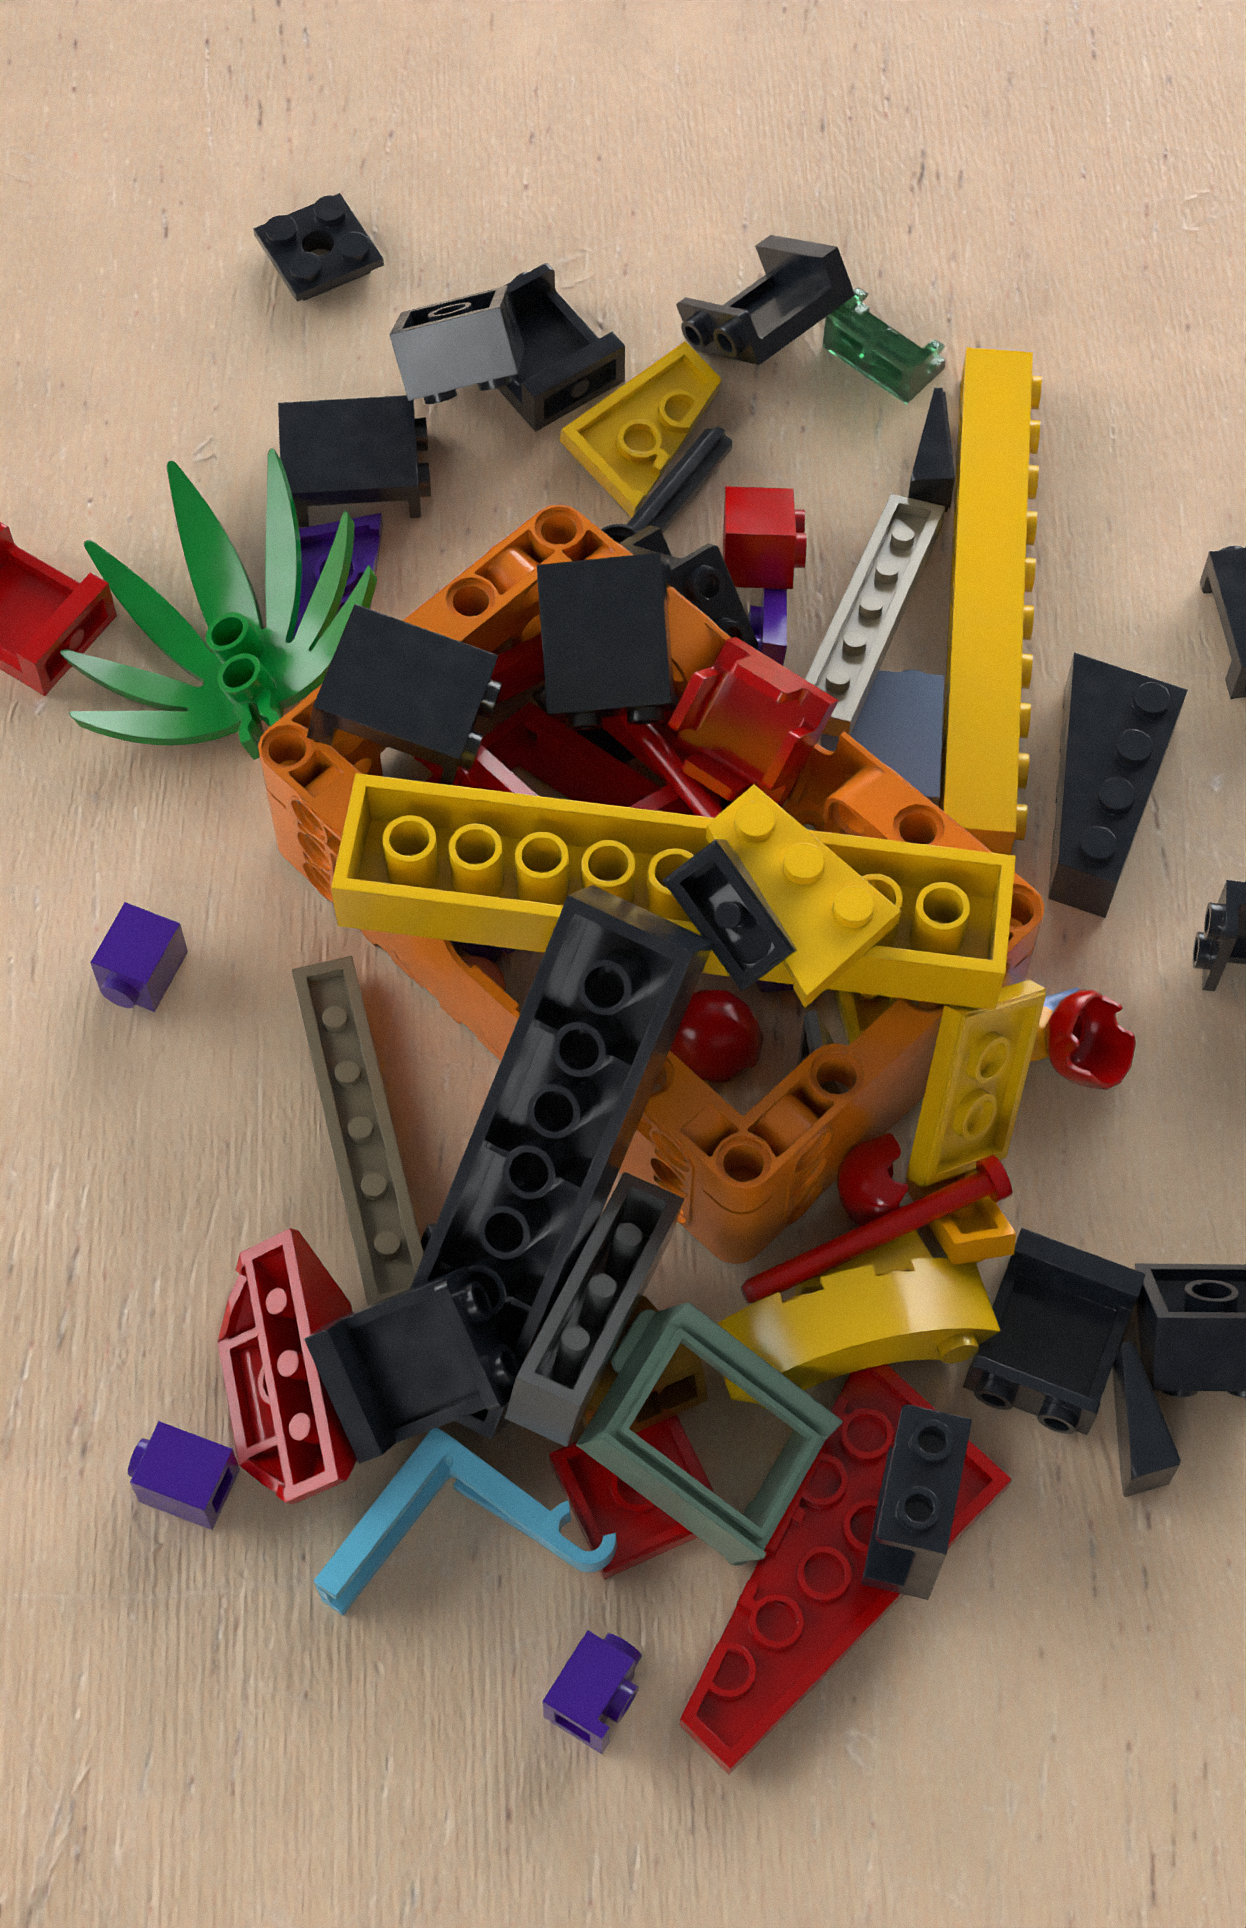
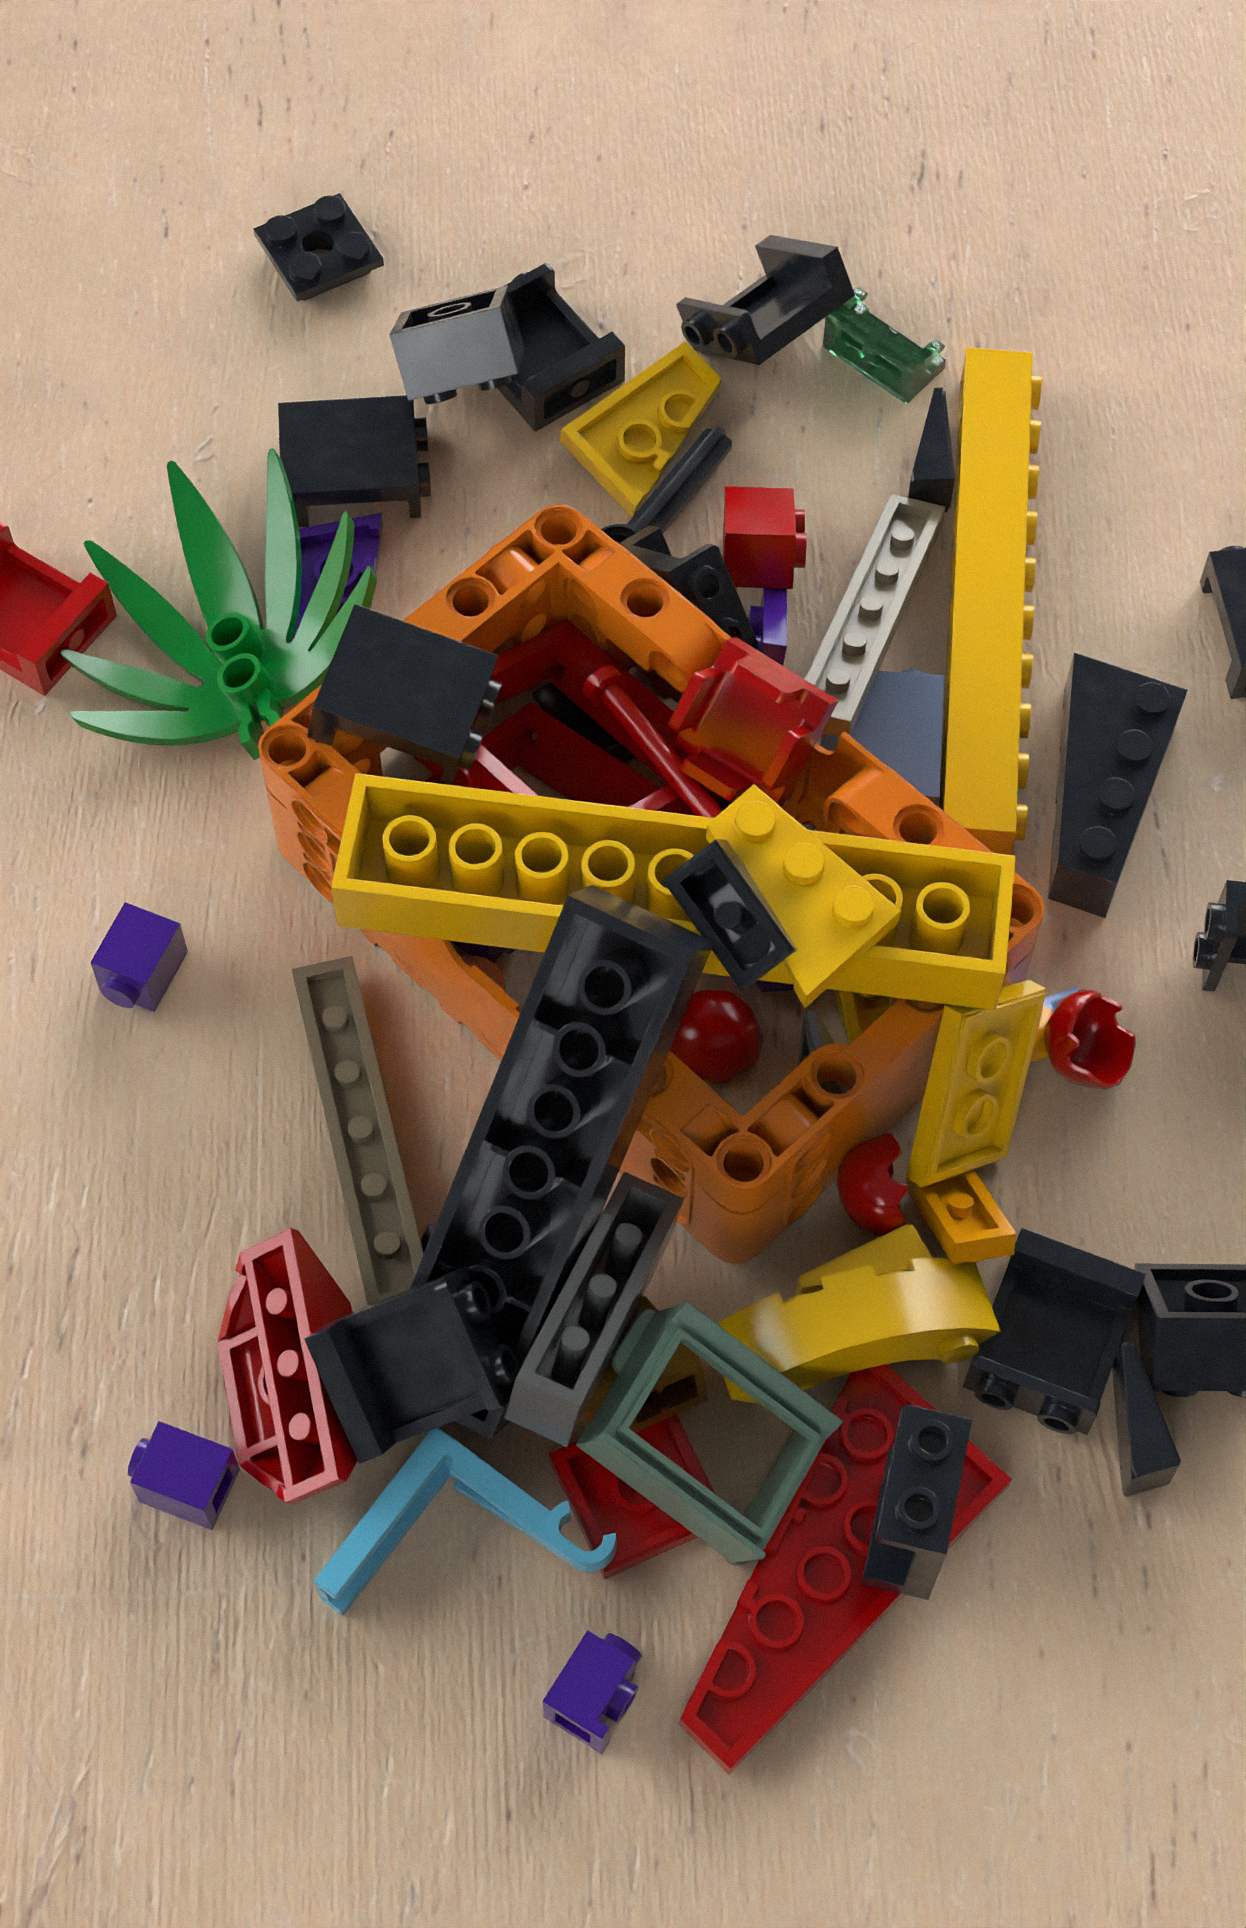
(607, 640): black panel -> none
(989, 1181): red bar -> none

